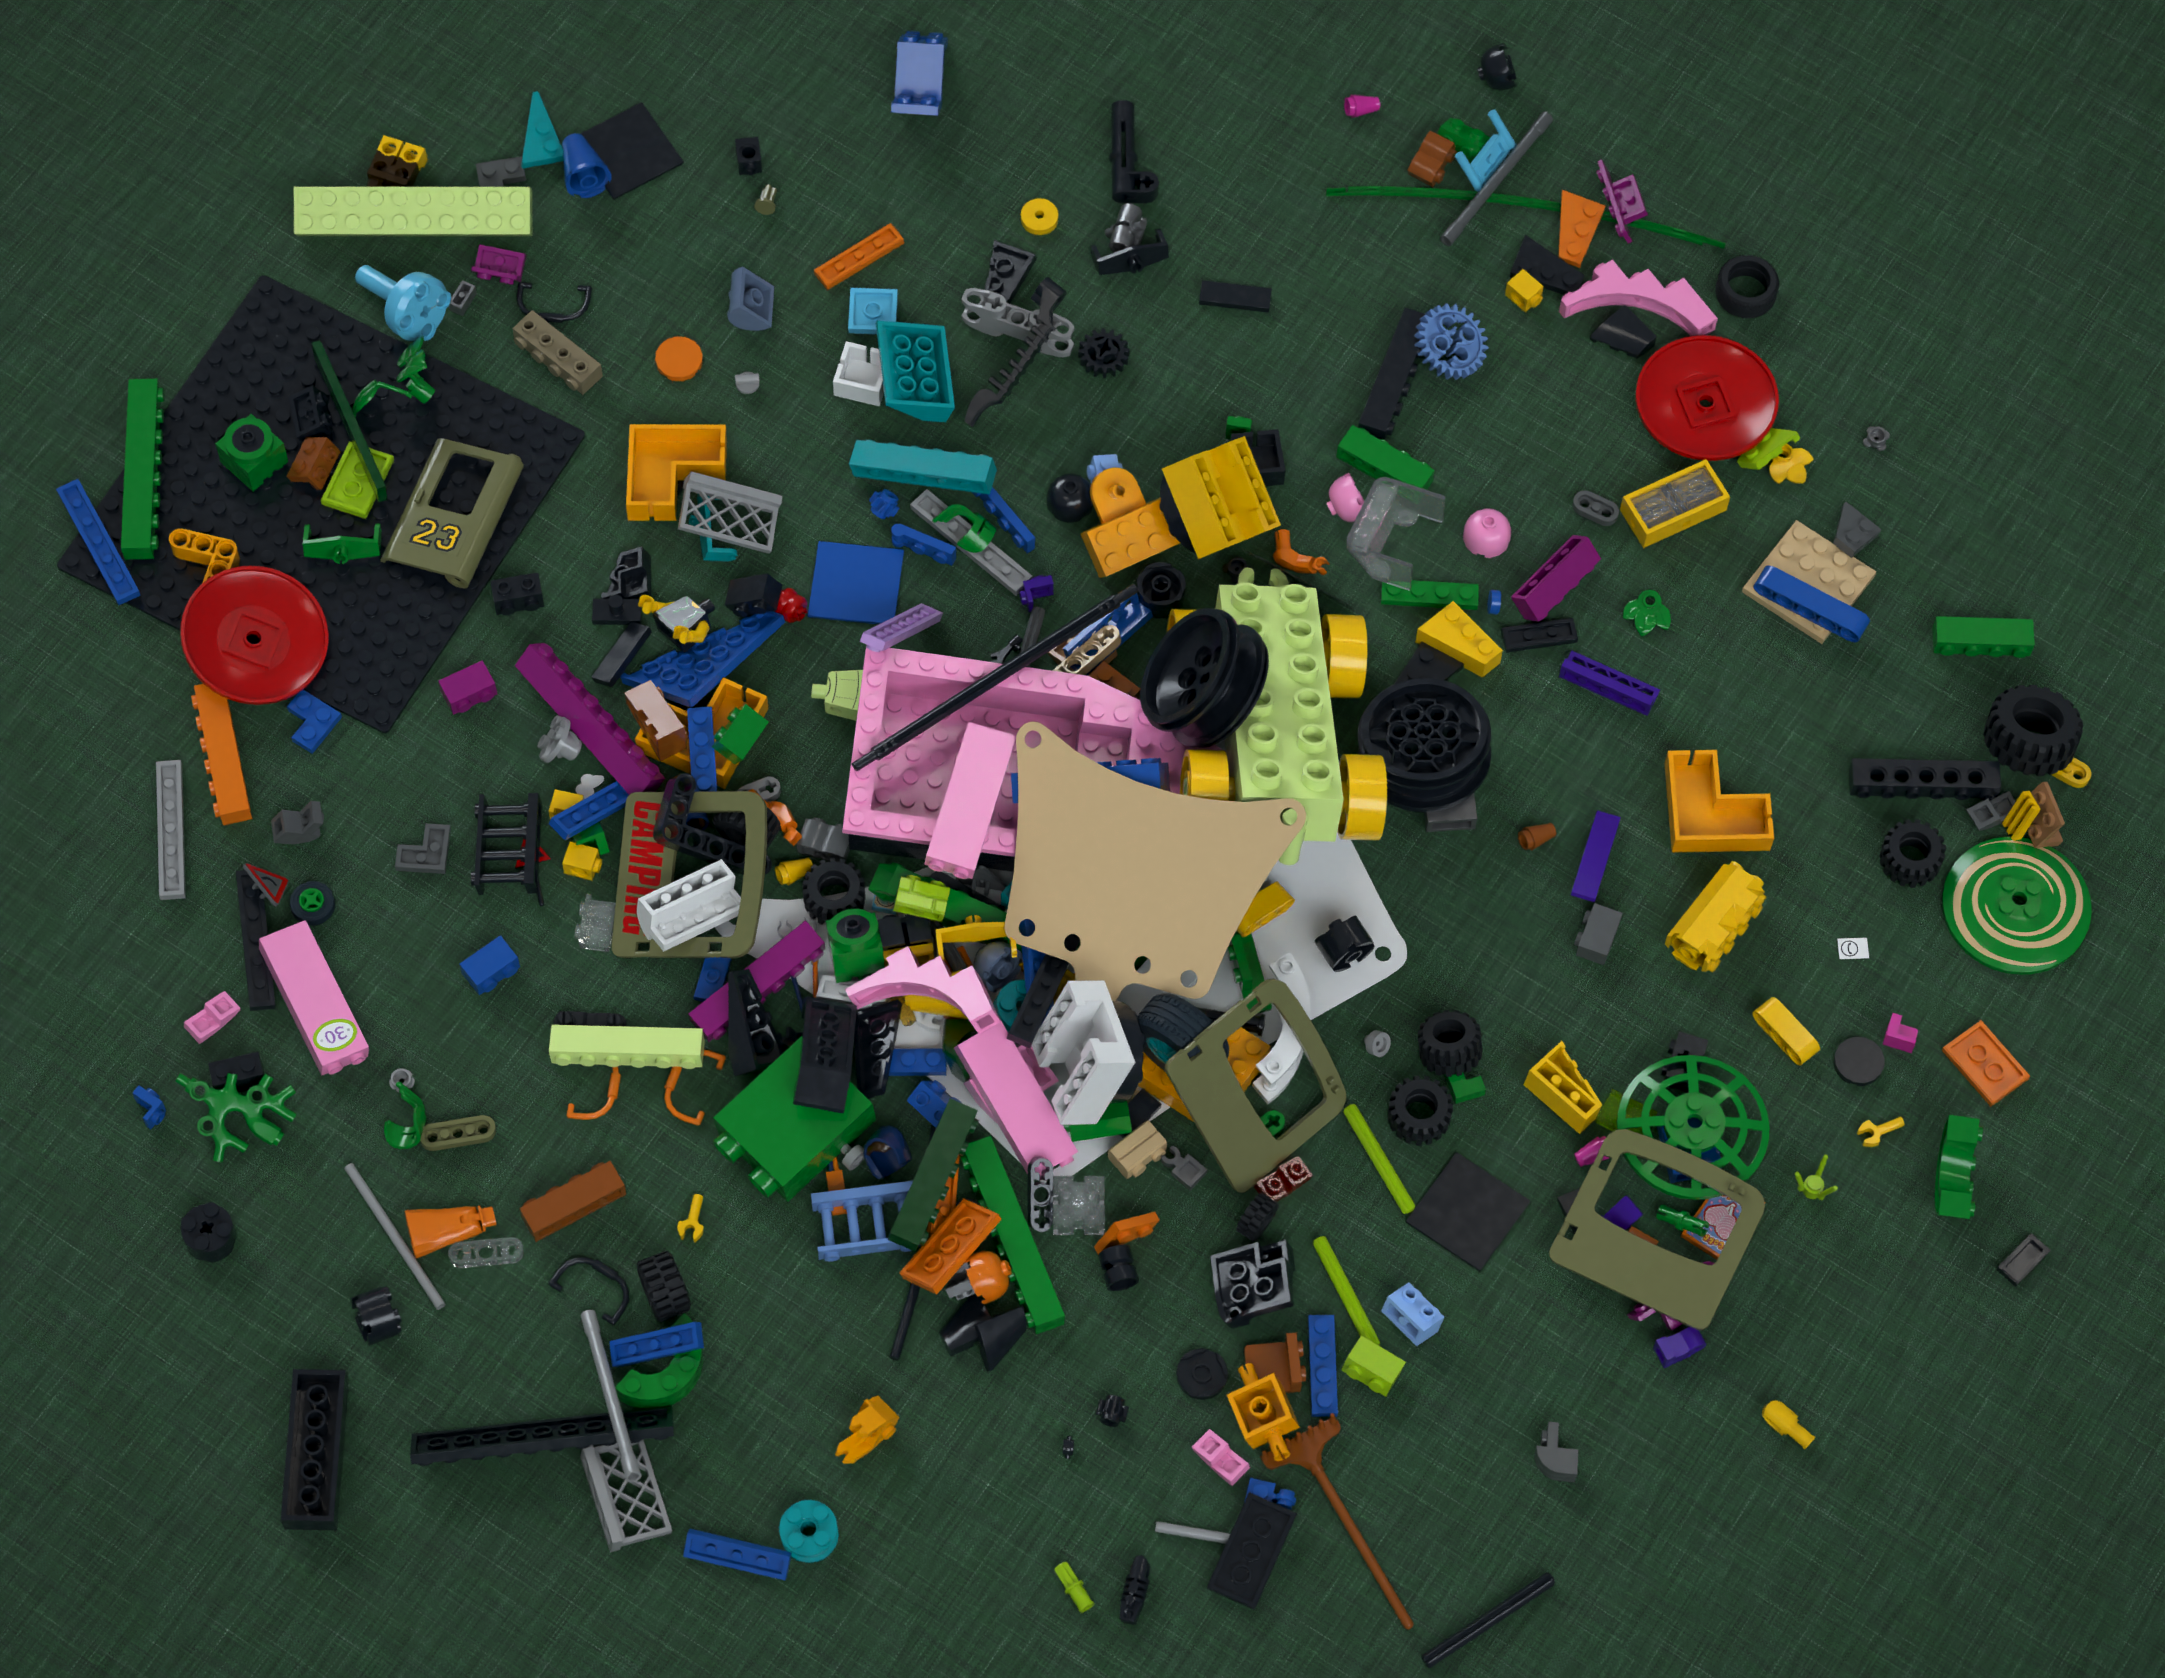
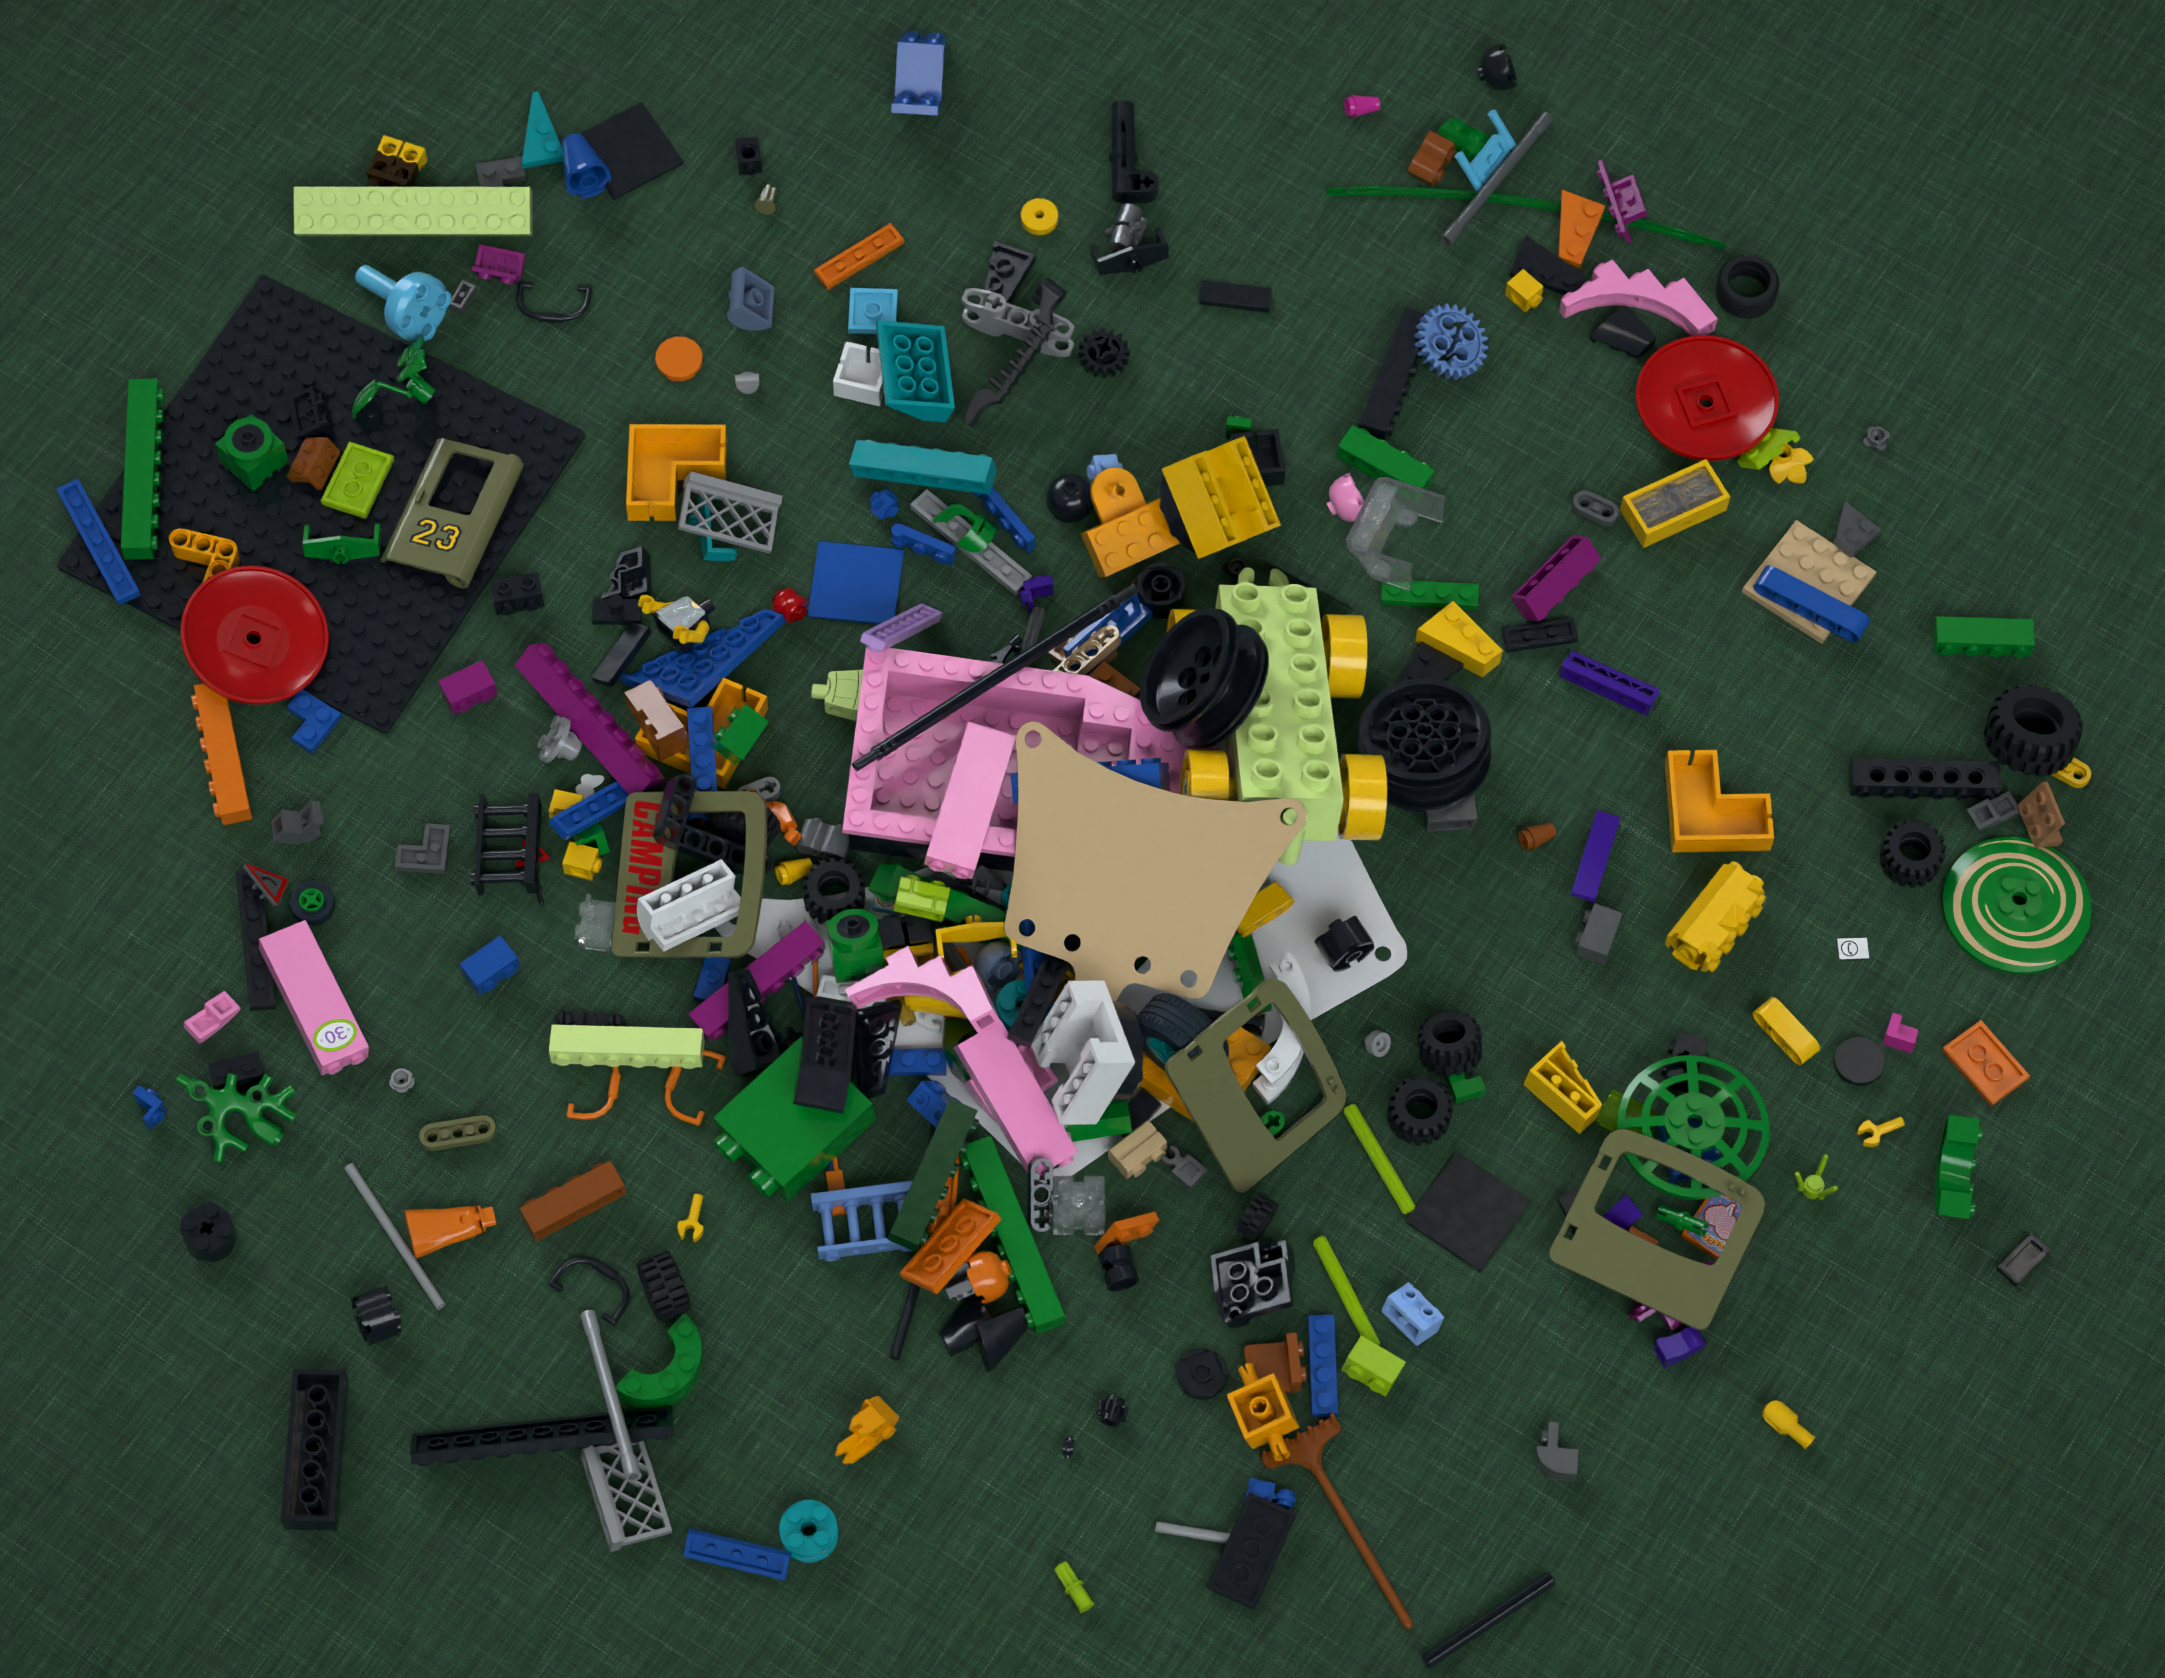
(170, 830): light grey plate -> none
(349, 421): dark green tile -> none
(404, 1137): green helmet -> none
(504, 1244): clear beam -> none
(557, 352): dark tan brick -> none
(656, 1344): blue plate -> none
(753, 595): black brick -> none
(853, 1156): light grey tile -> none
(886, 1151): dark blue piece -> none
(1135, 1591): black hinge -> none
(1220, 1457): bright pink slope -> none
(1285, 1180): clear red slope -> none
(1292, 560): orange arm -> none
(1487, 533): bright pink cylinder -> none
(1494, 602): blue tile -> none
(1589, 1152): dark pink cone -> none
(1646, 615): green plate -> none
(2018, 813): yellow tile -> none

